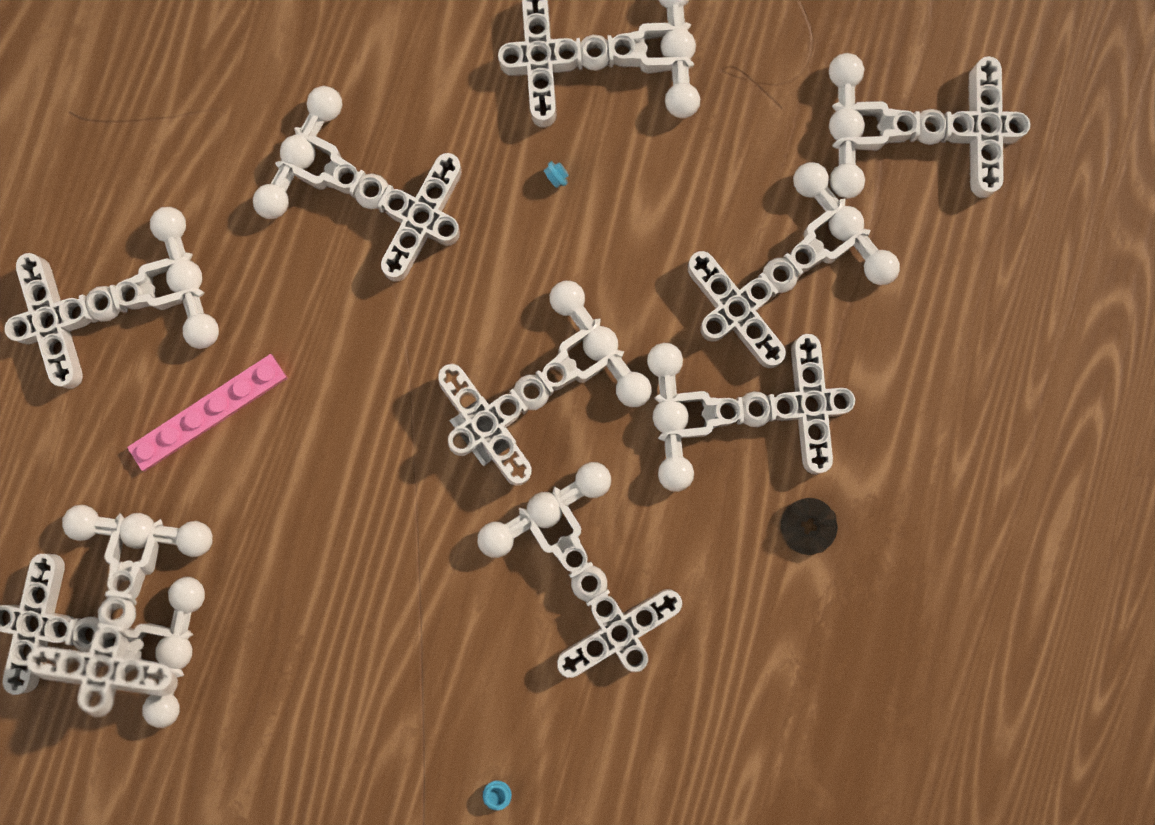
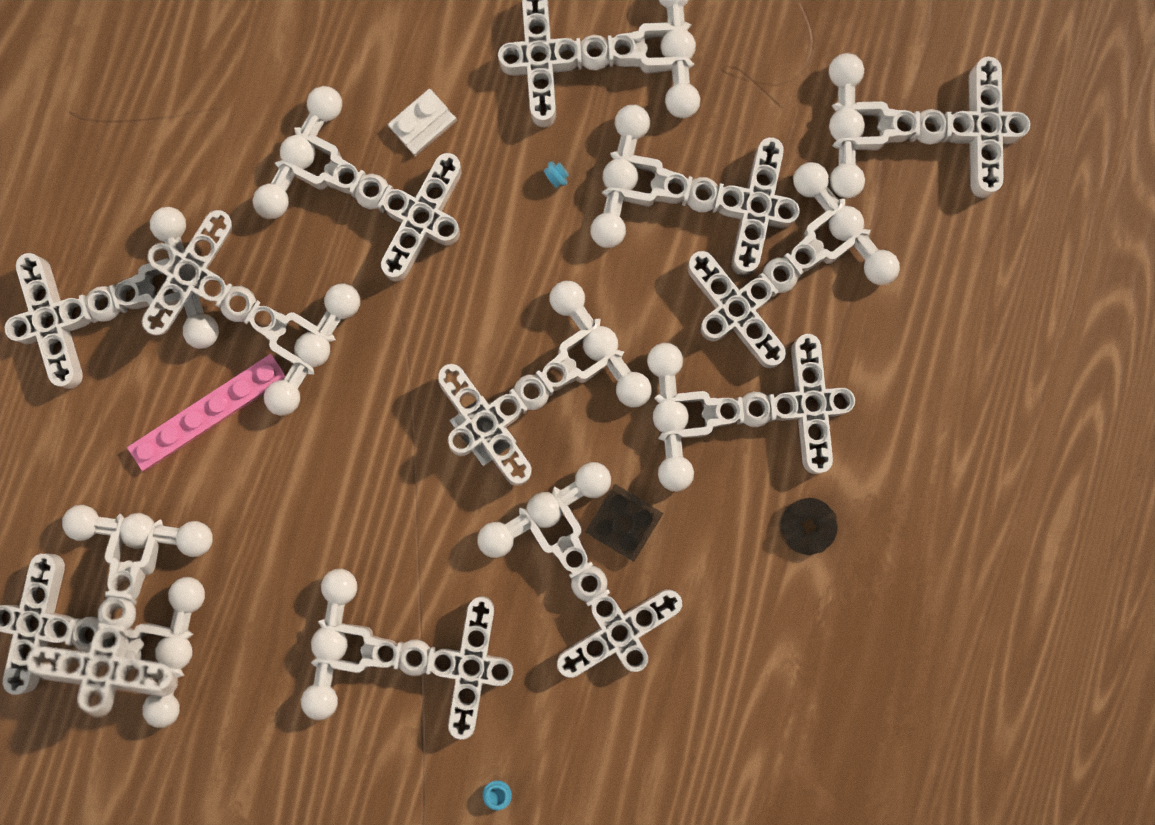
(310, 348): none -> white piece
(330, 645): none -> white piece
(422, 122): none -> white plate
(621, 177): none -> white piece
(624, 522): none -> clear smoke plate

